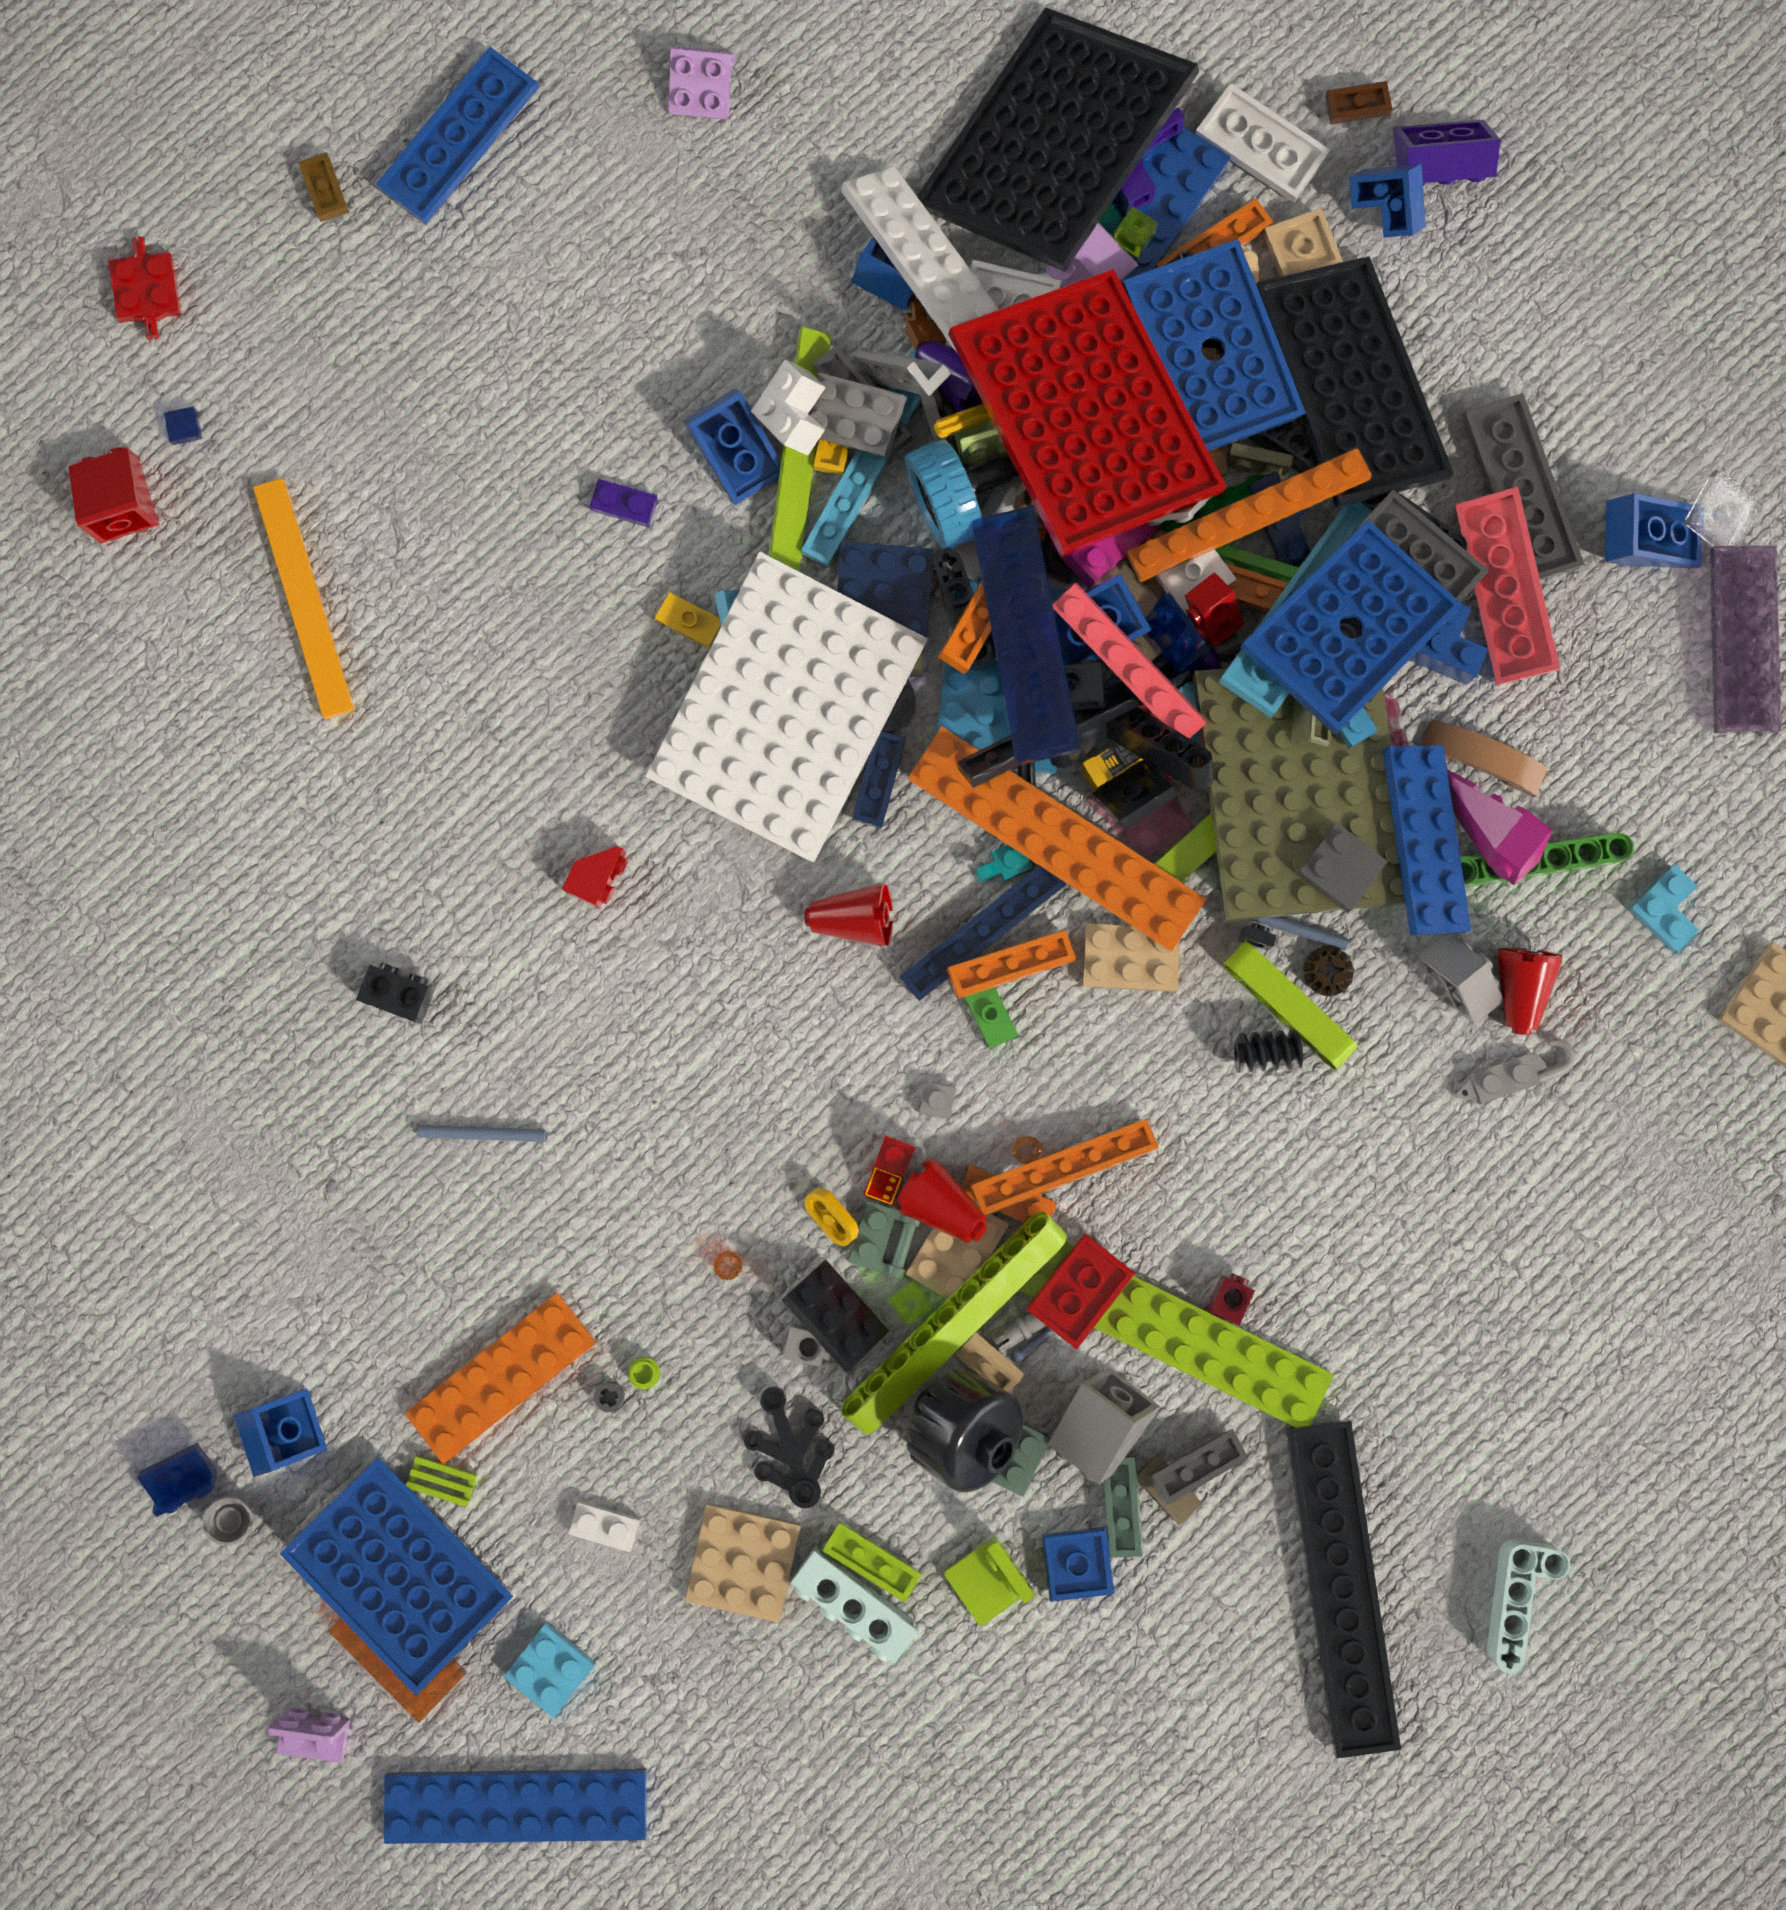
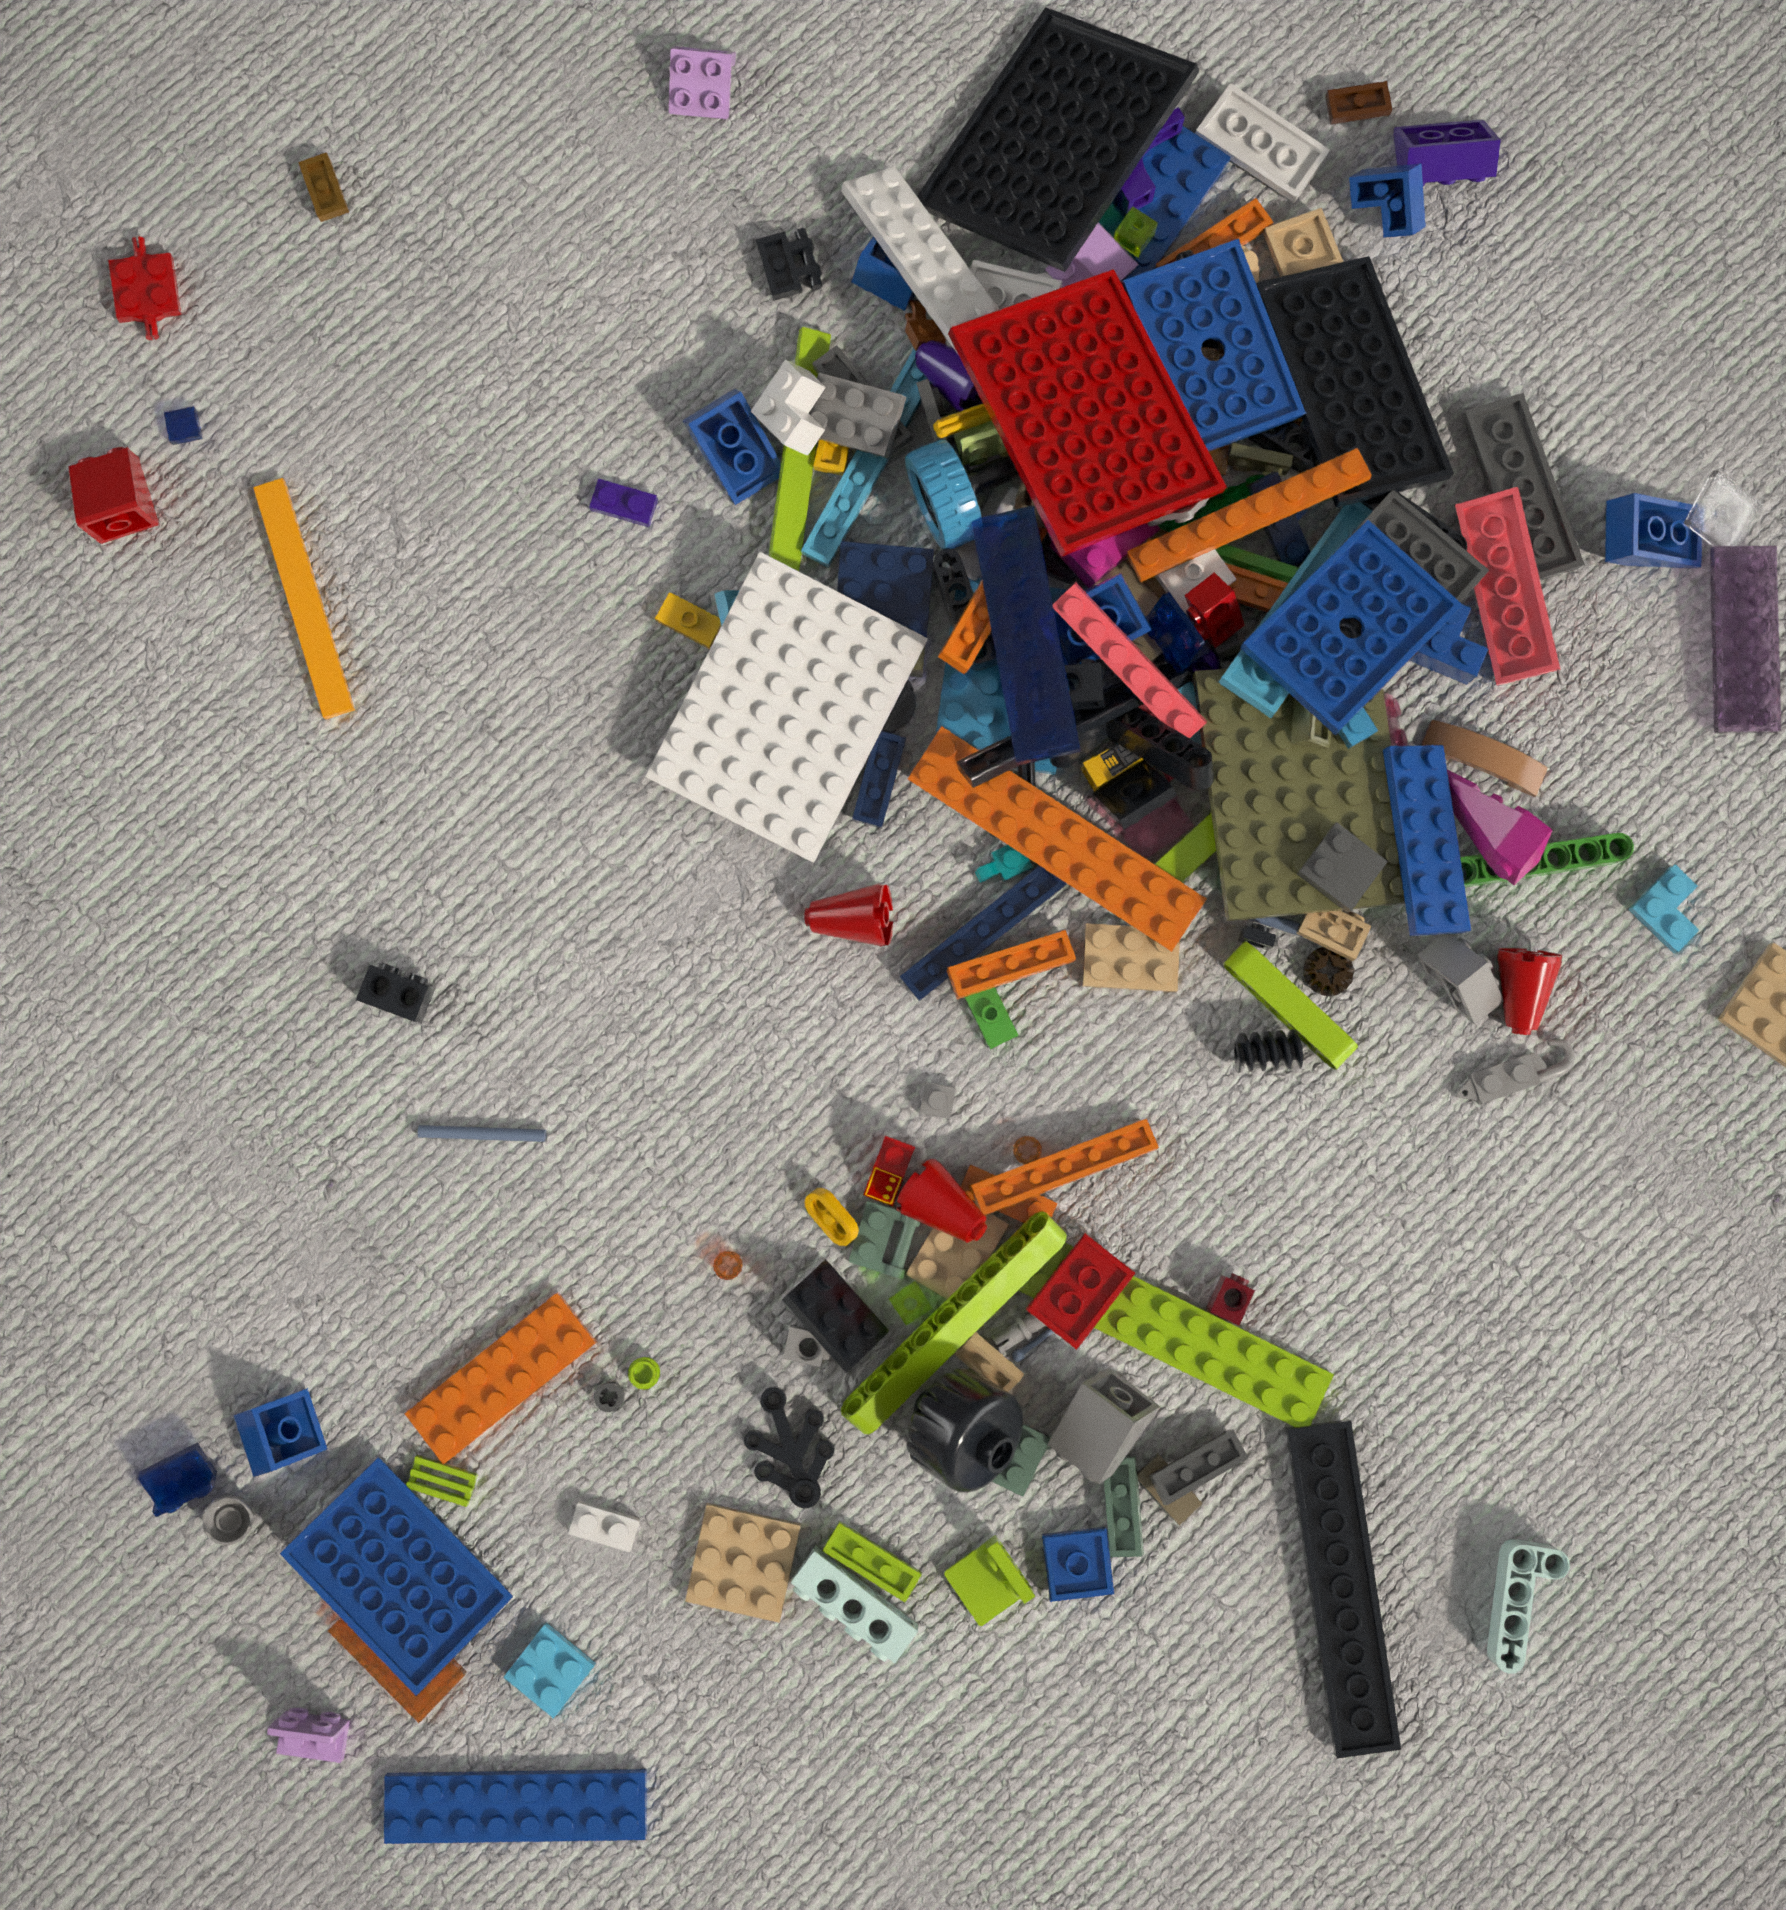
(457, 135): blue plate -> none
(593, 876): red slope -> none
(779, 265): none -> black plate
(902, 371): light grey fence -> none
(1336, 931): none -> tan bracket

